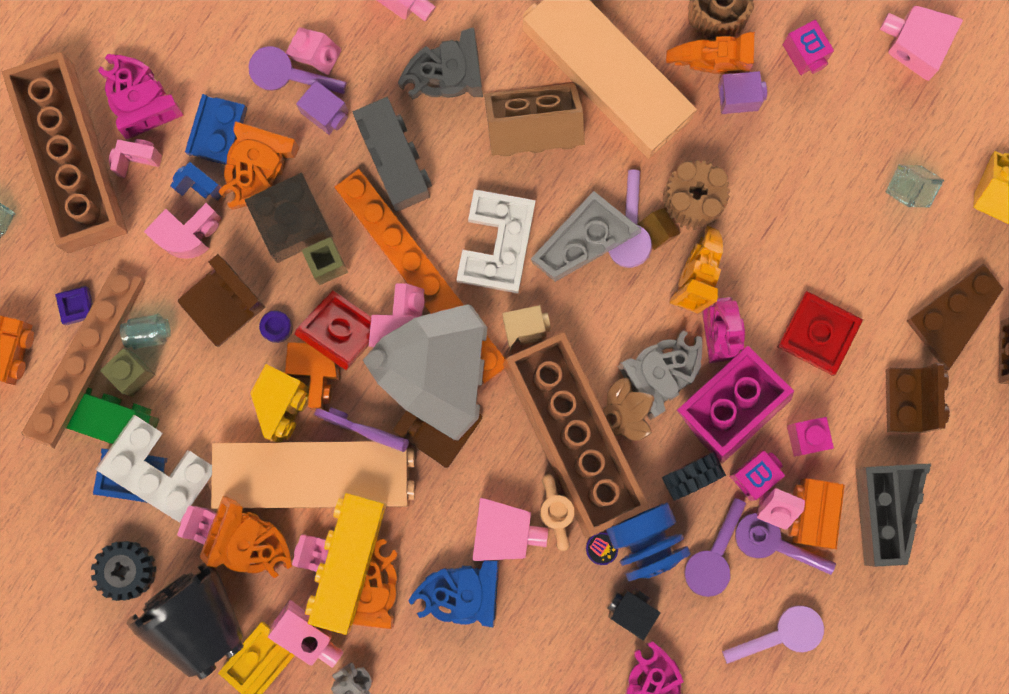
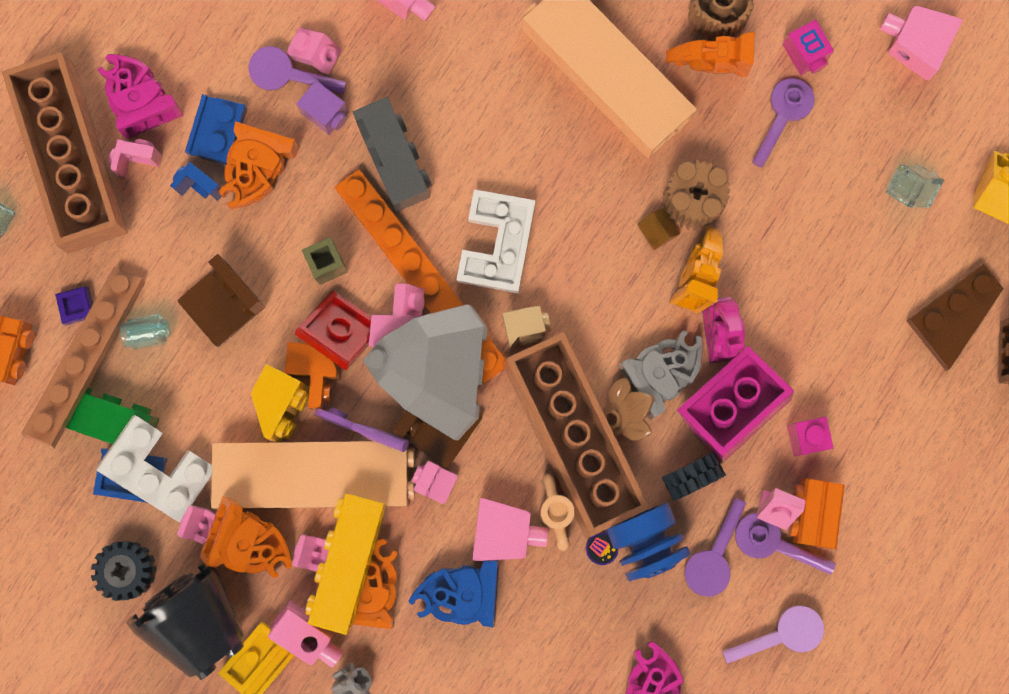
(127, 372): olive brick -> none
(181, 239): bright pink brick -> none
(275, 326): dark purple tile -> none
(288, 217): clear smoke brick -> none
(434, 482): none -> bright pink bracket
(449, 69): dark grey piece -> none
(534, 119): medium nougat slope -> none
(583, 237): light grey wing -> none
(633, 612): black brick -> none
(637, 249): lavender piece -> none
(741, 92): medium lavender brick -> none
(758, 474): dark pink brick -> none
(790, 101): none -> medium lavender piece
(820, 333): red tile -> none
(889, 510): dark grey wedge -> none
(917, 399): reddish brown bracket -> none

